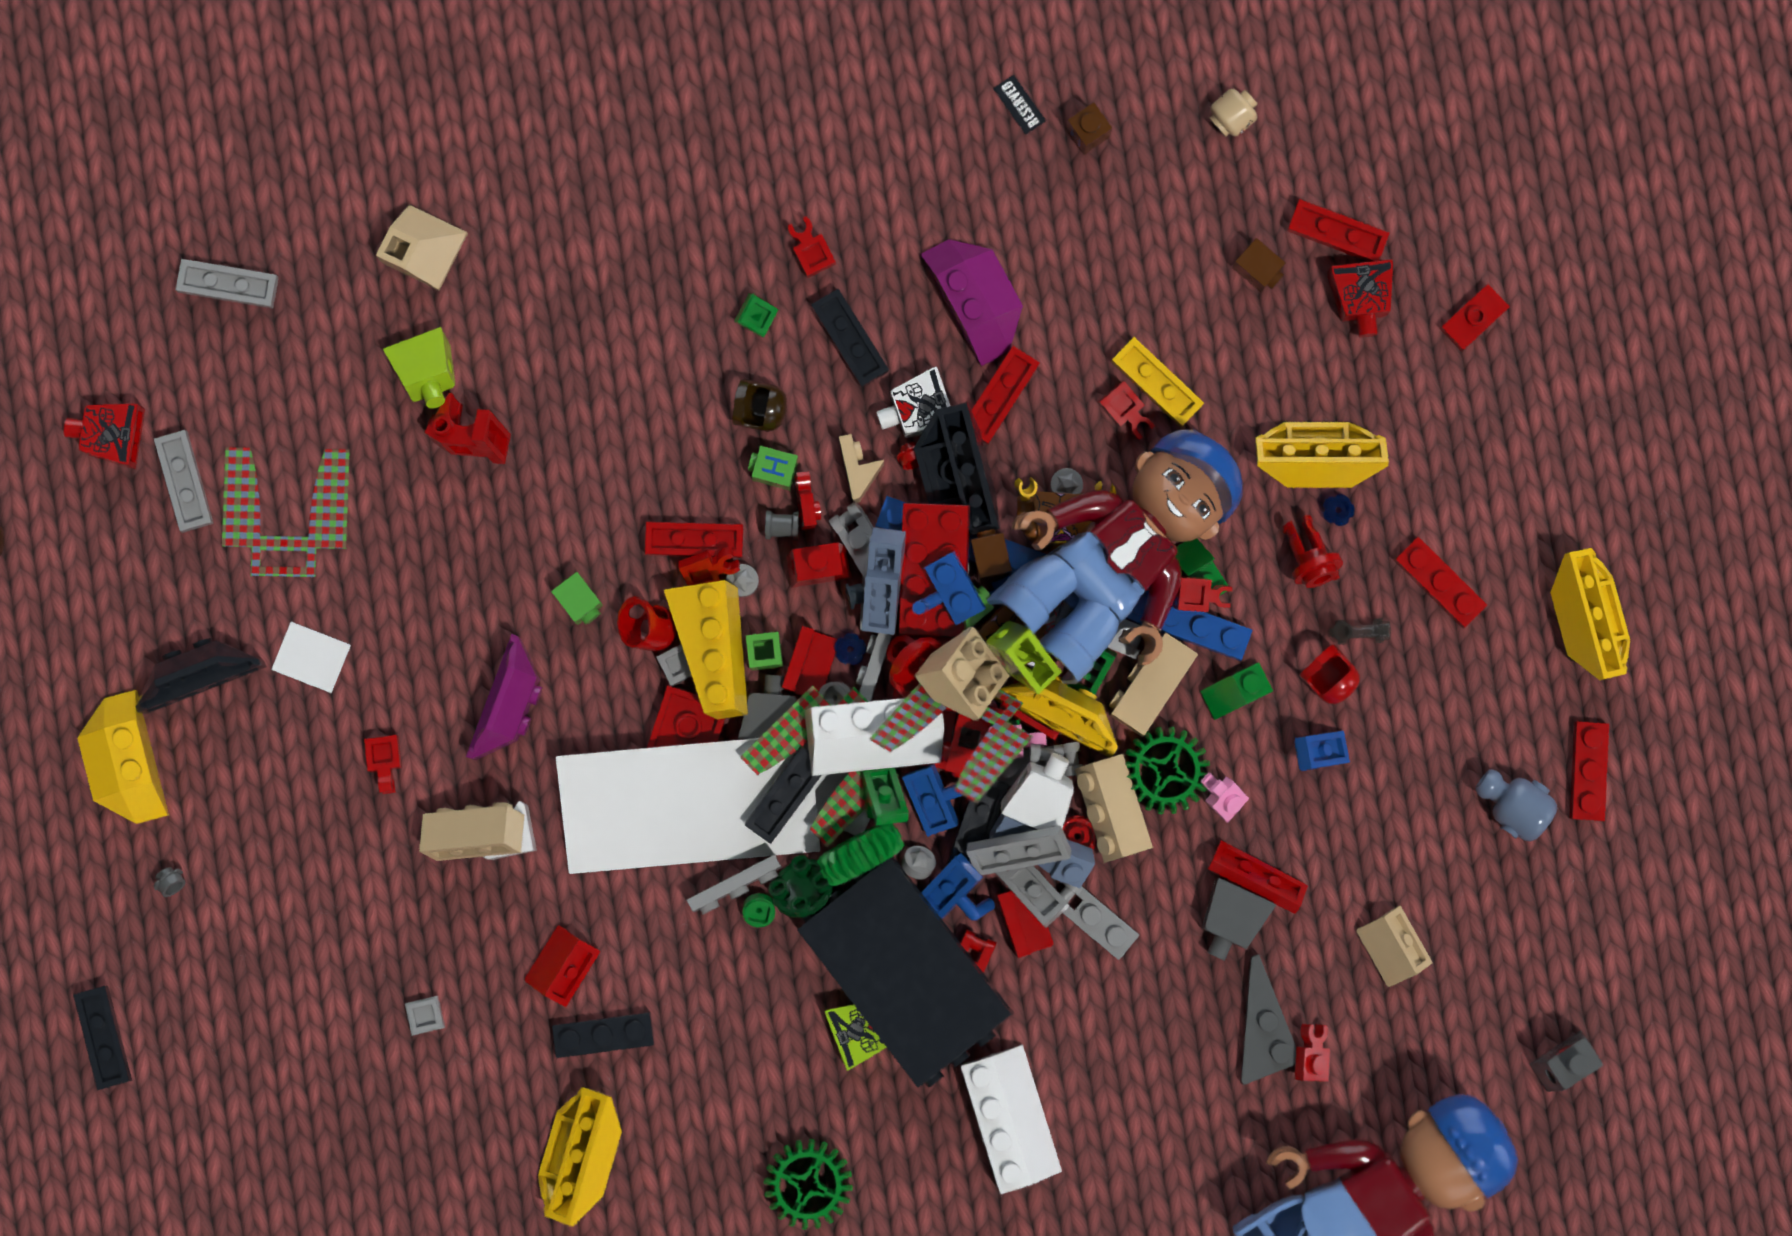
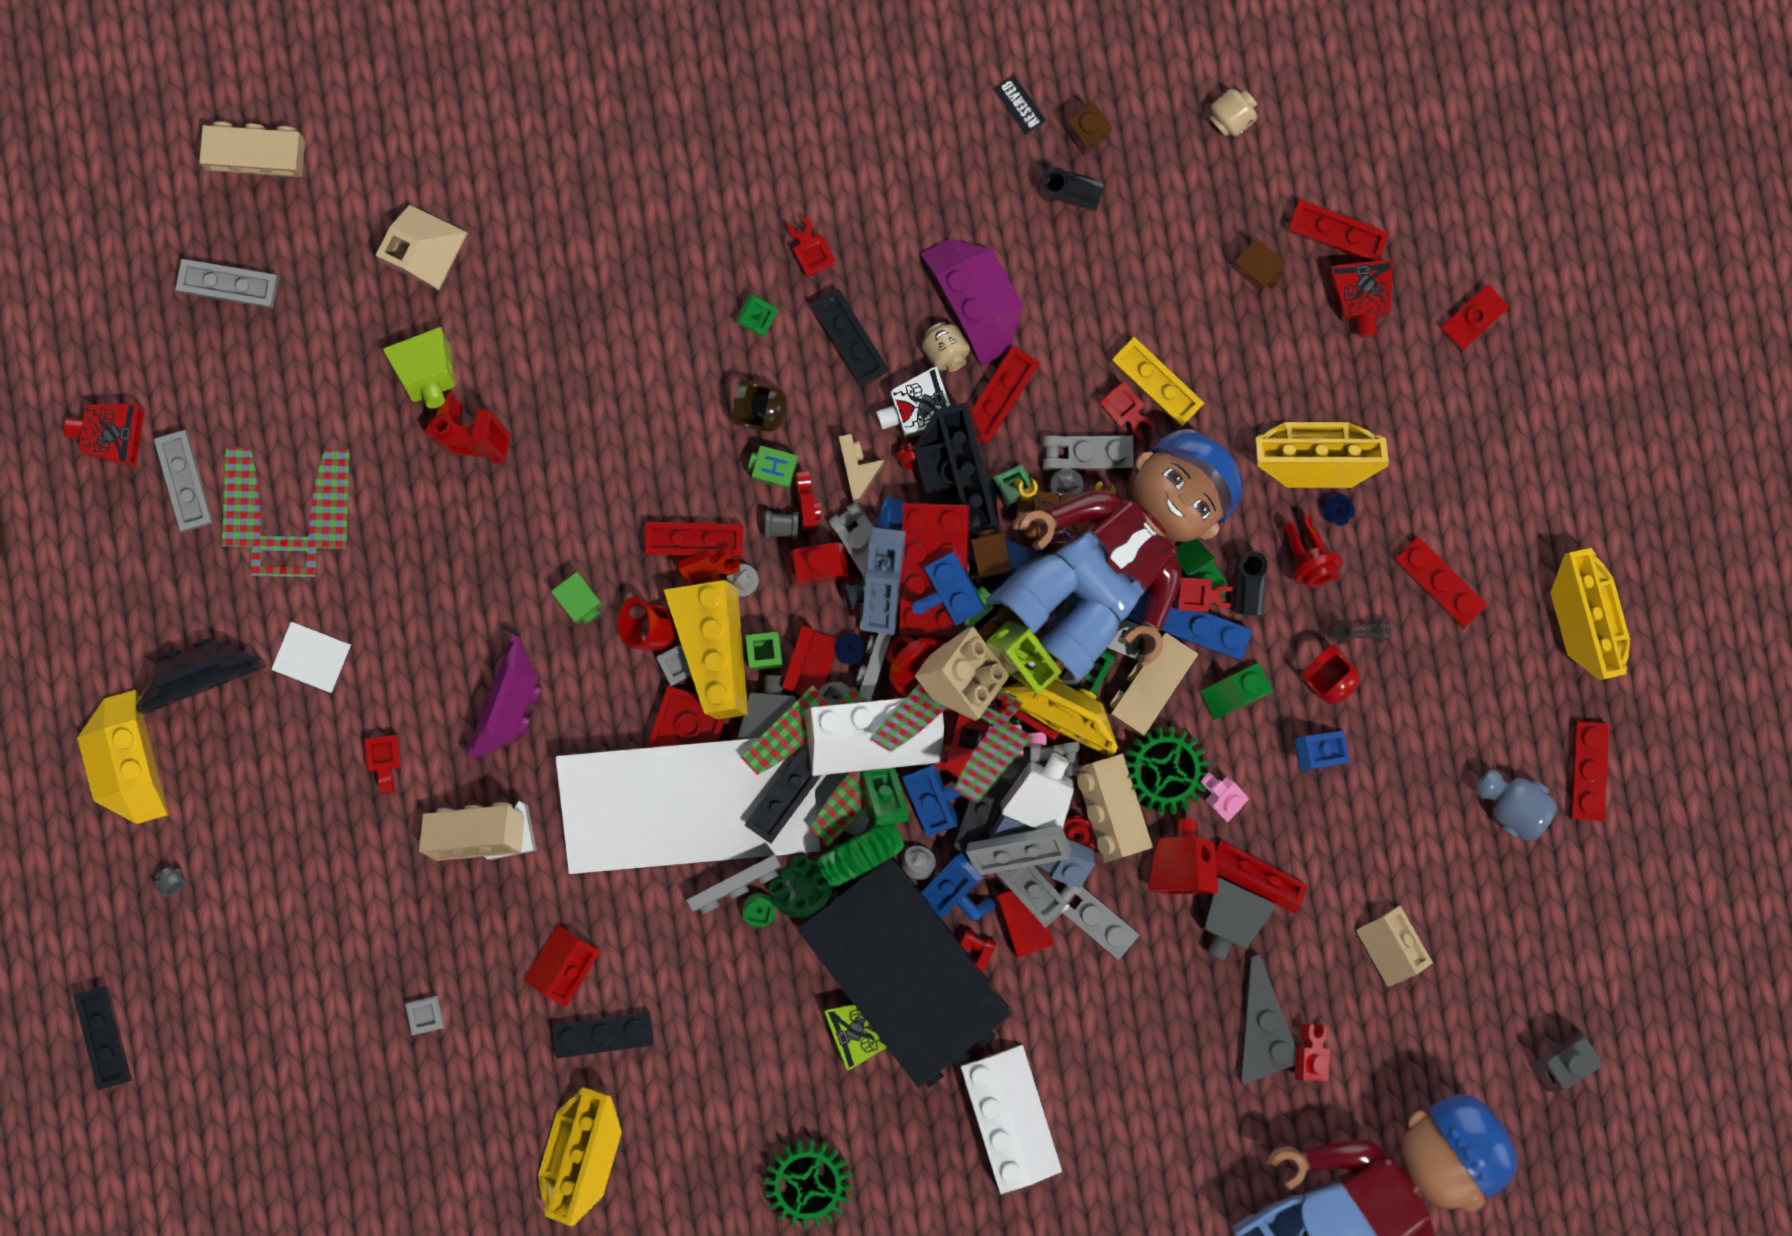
(252, 150): none -> tan brick
(945, 347): none -> tan head
(1005, 484): none -> green tile
(1073, 191): none -> black piece
(1089, 452): none -> light grey plate
(1184, 863): none -> red torso
(1250, 588): none -> black piece

